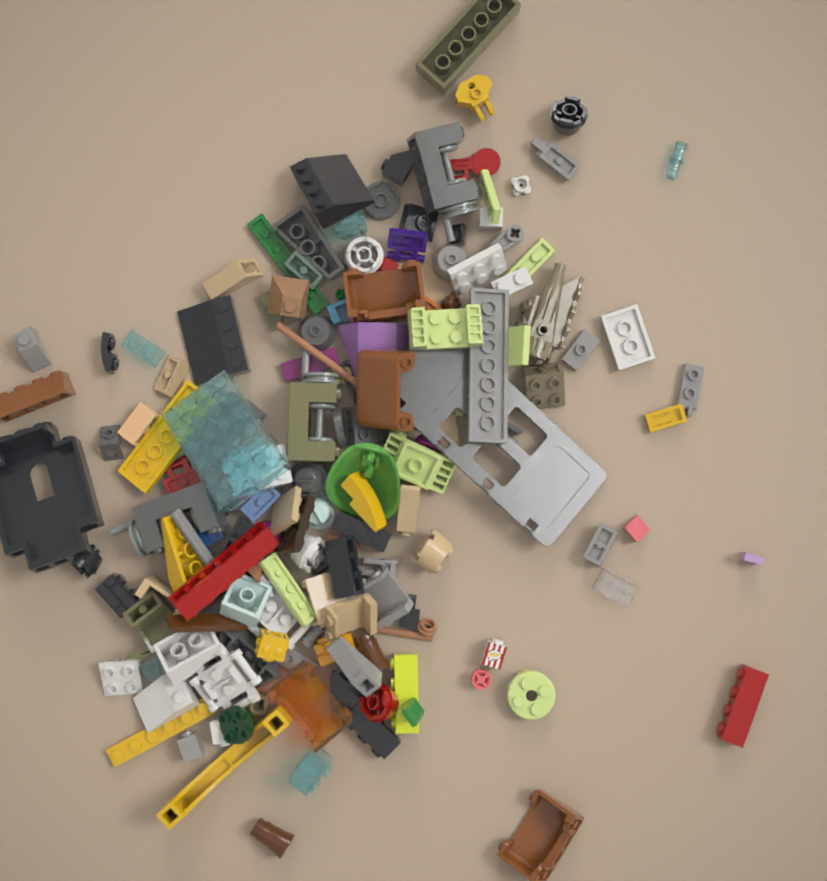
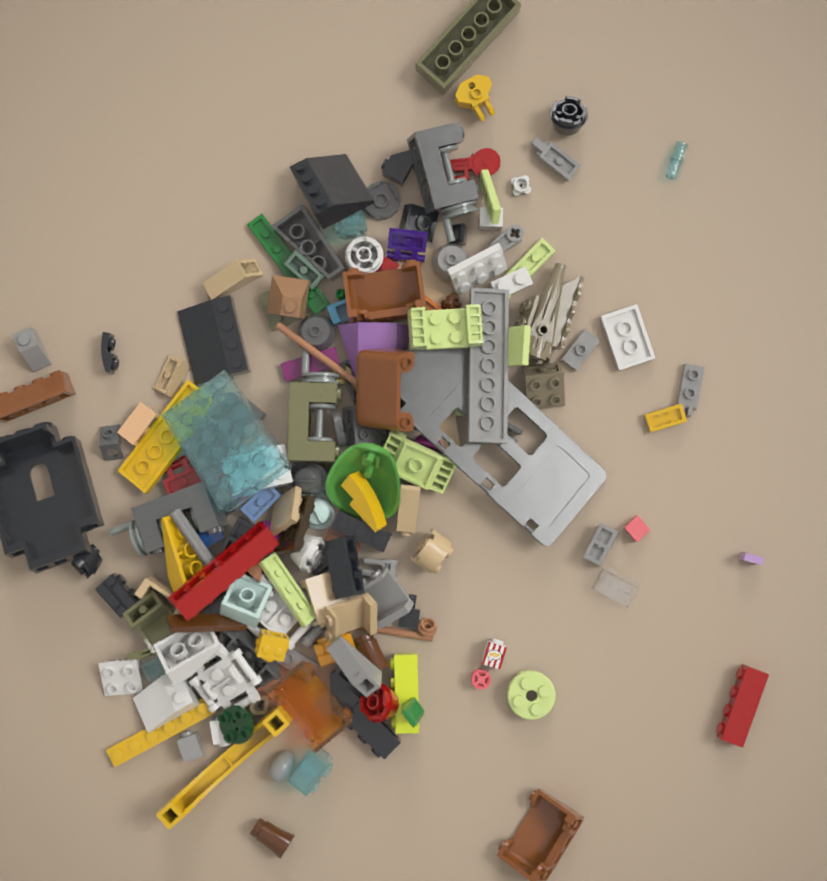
(143, 348): clear light blue slope -> none
(281, 766): none -> light grey animal

